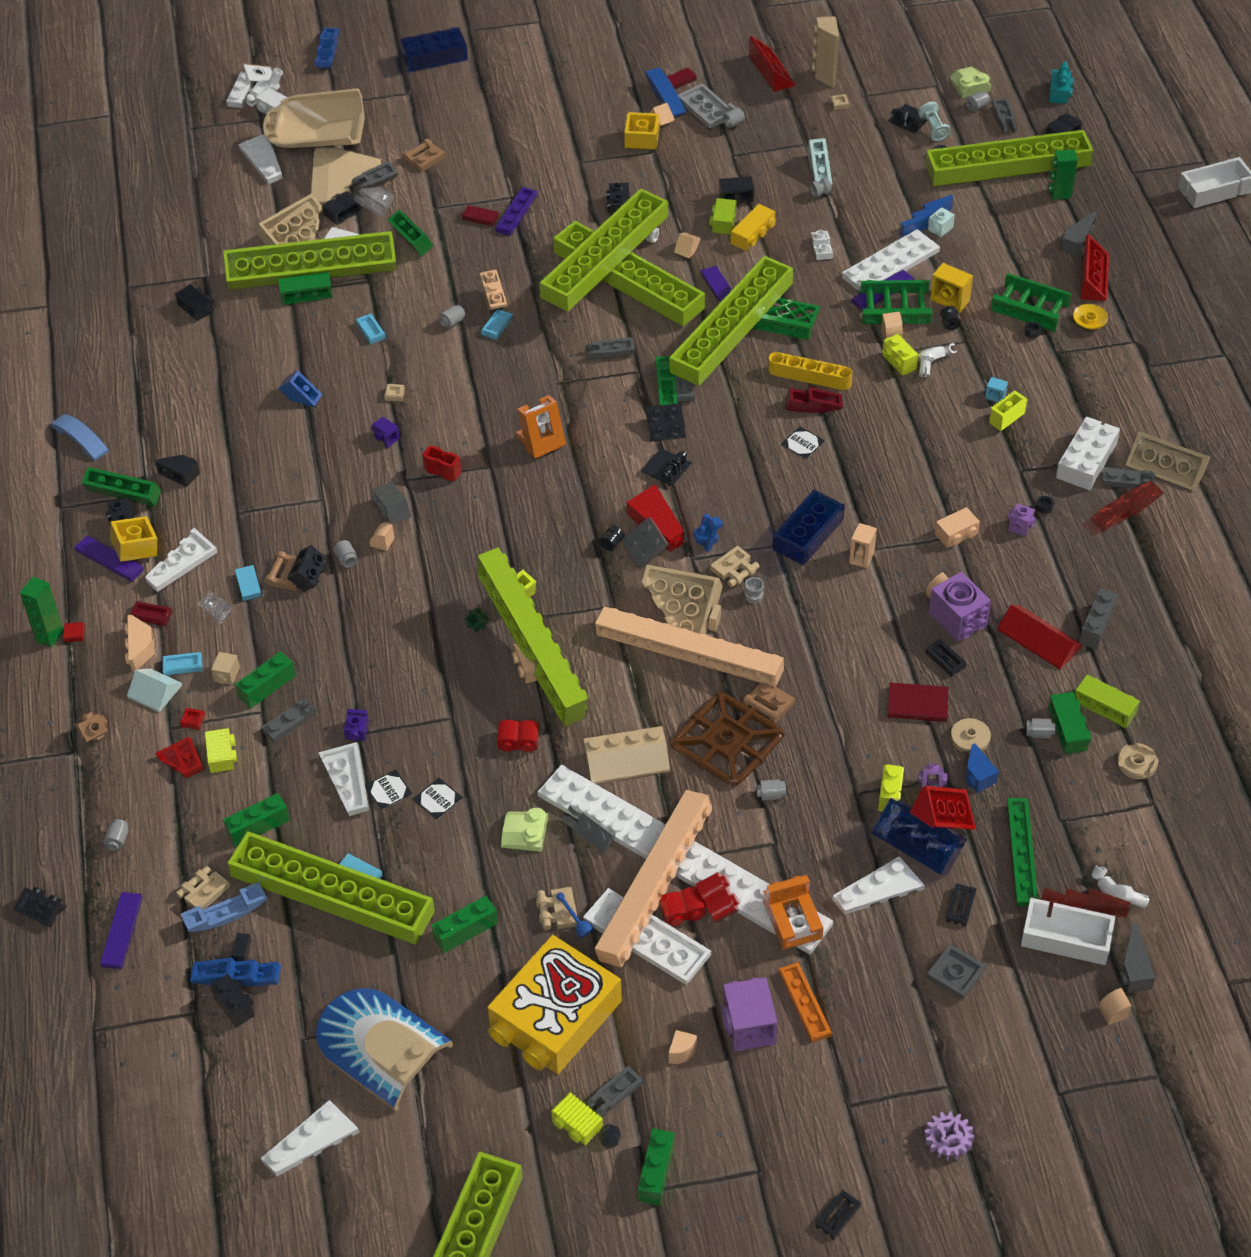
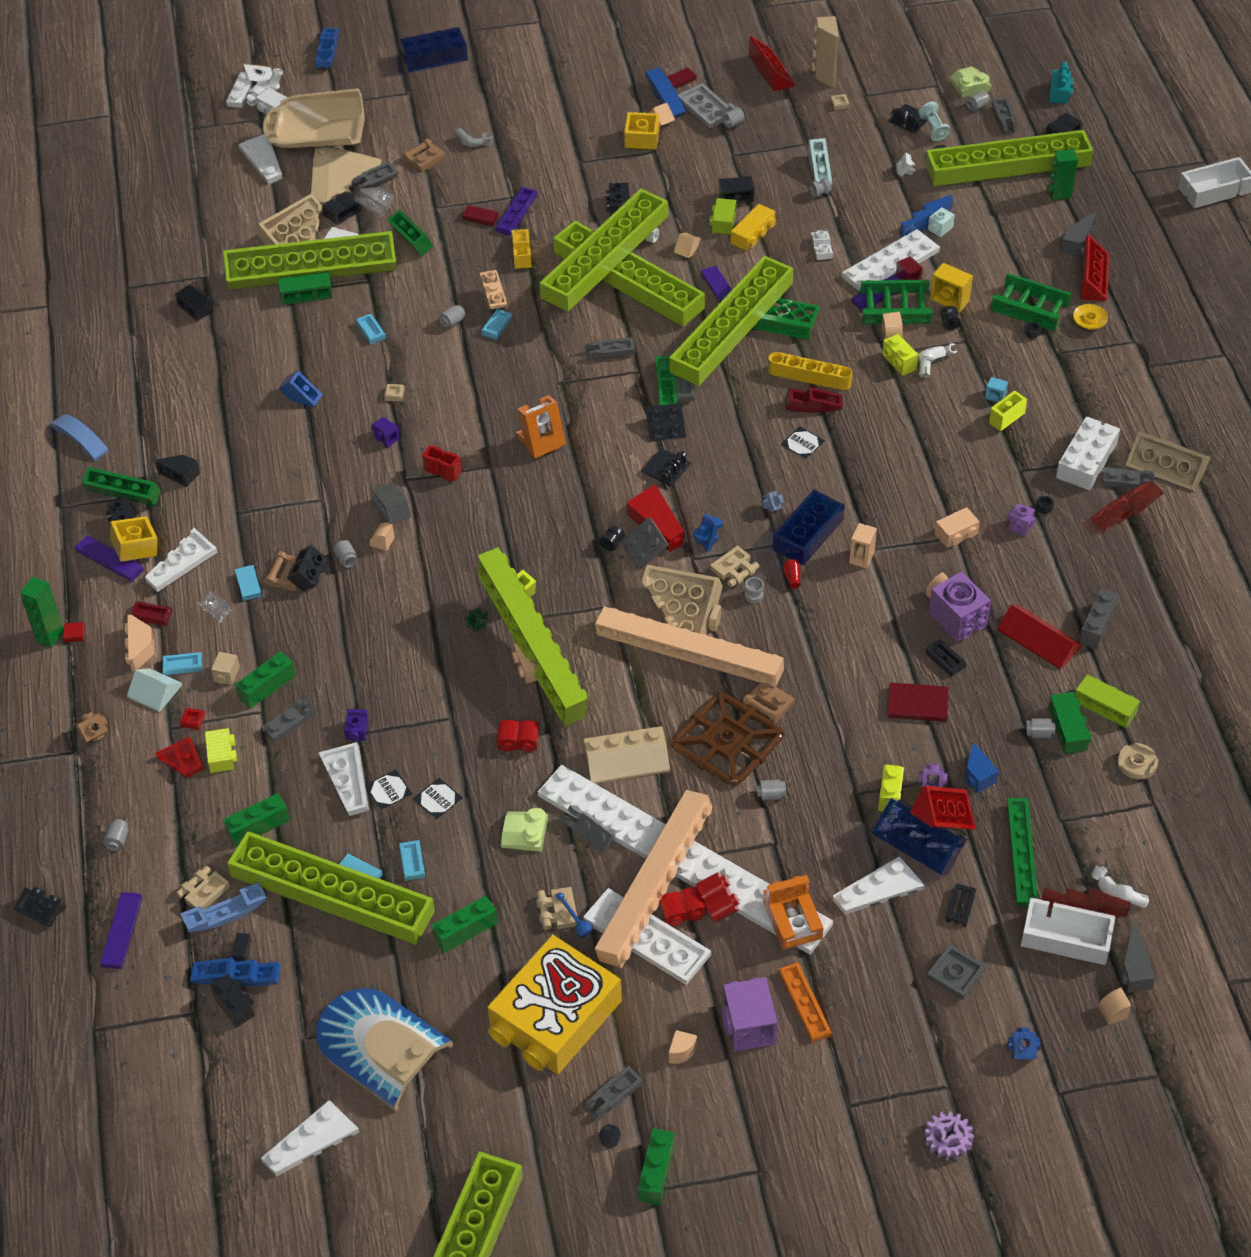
(412, 860): none -> medium azure tile
(468, 141): none -> light grey piece
(521, 248): none -> yellow slope
(576, 1119): neon yellow brick -> none
(772, 501): none -> sand blue gear
(792, 572): none -> red cone
(827, 1229): black tile -> none
(905, 165): none -> white tile
(908, 269): none -> dark red brick
(963, 740): tan plate -> none
(1019, 1052): none -> blue brick

